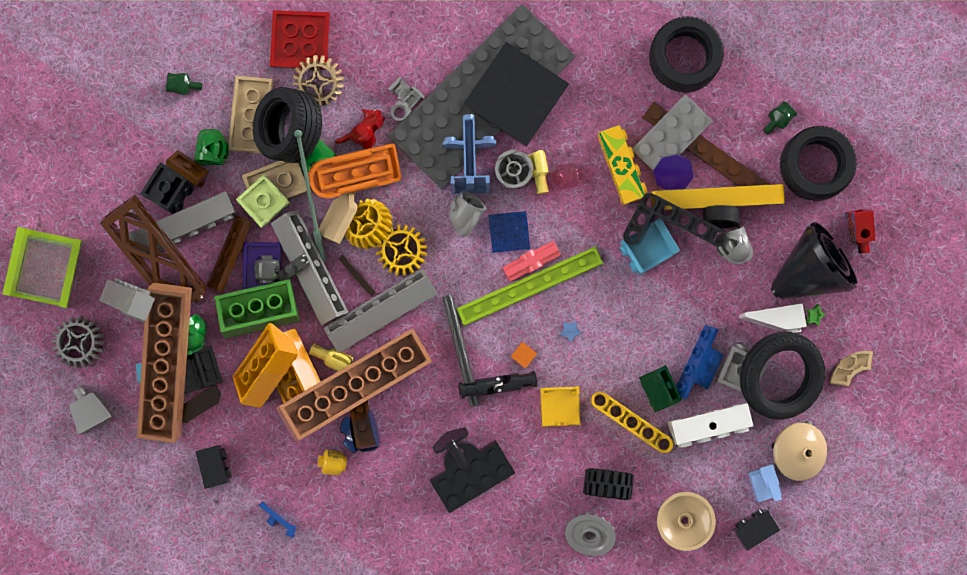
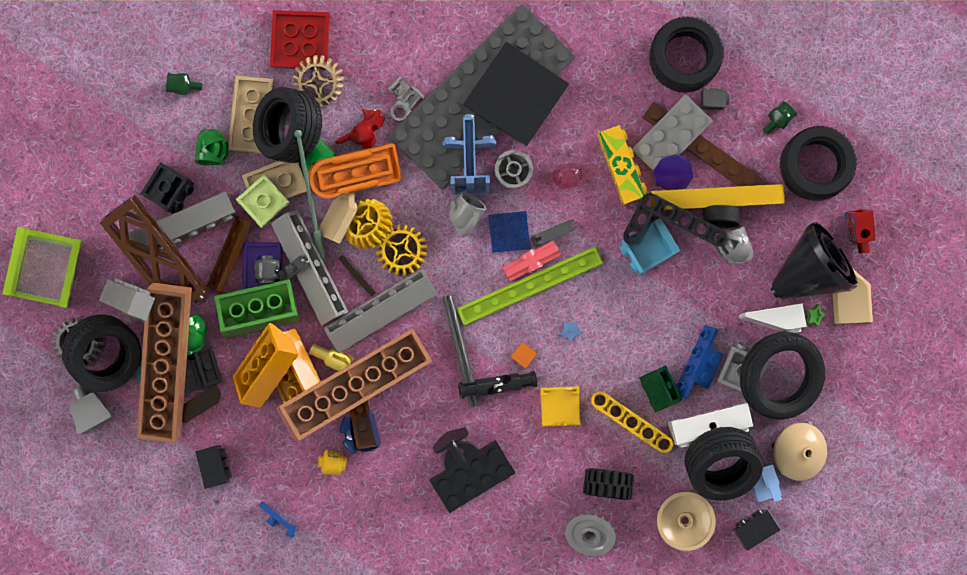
(114, 375): none -> black tyre
(187, 168): reddish brown panel -> none
(540, 171): light yellow arm -> none
(553, 233): none -> dark grey piece
(714, 99): none -> dark grey window
(721, 444): none -> black tyre
(850, 366): tan tile -> none
(853, 305): none -> tan tile

